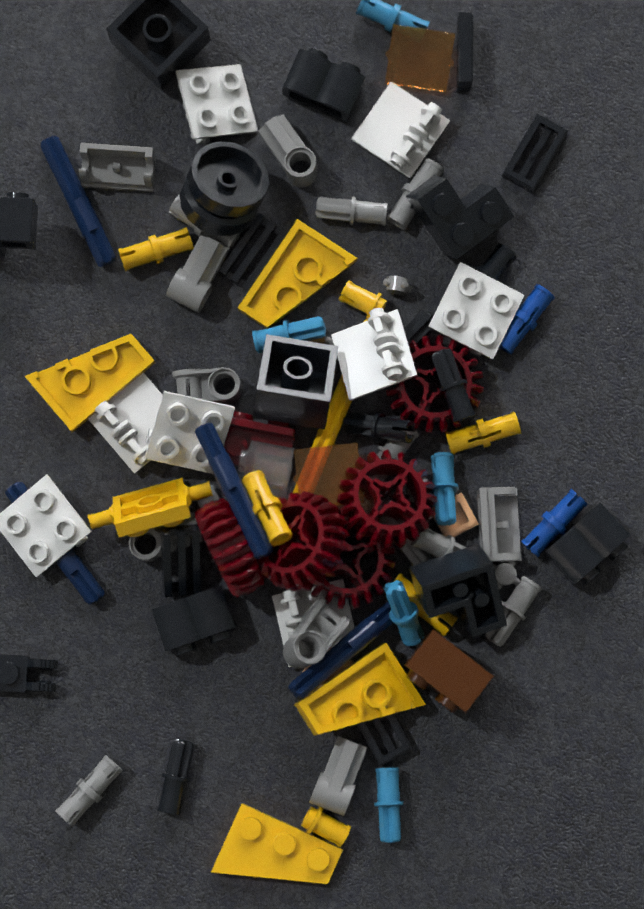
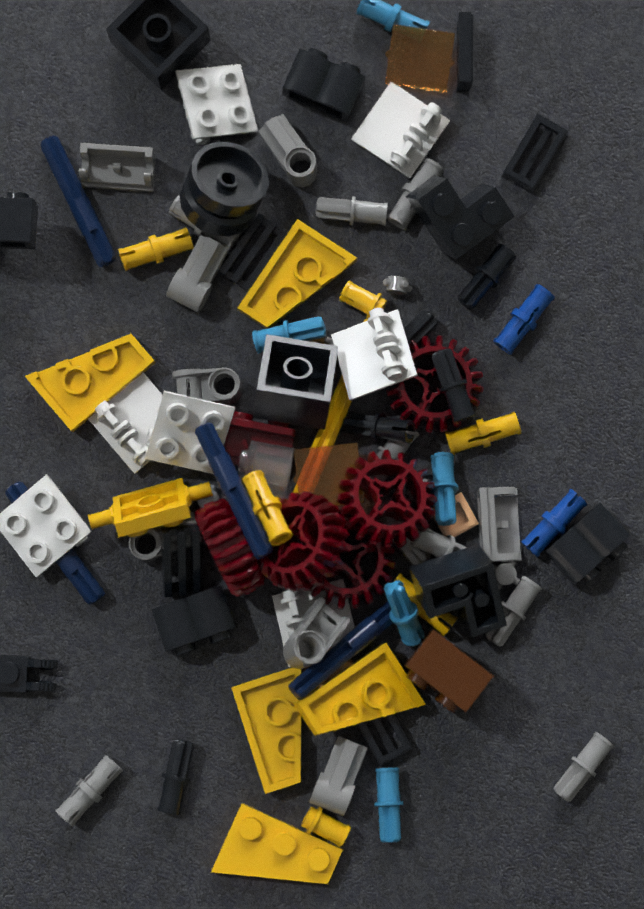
(272, 727): none -> yellow wing
(476, 311): white hinge -> none
(583, 767): none -> light grey axle

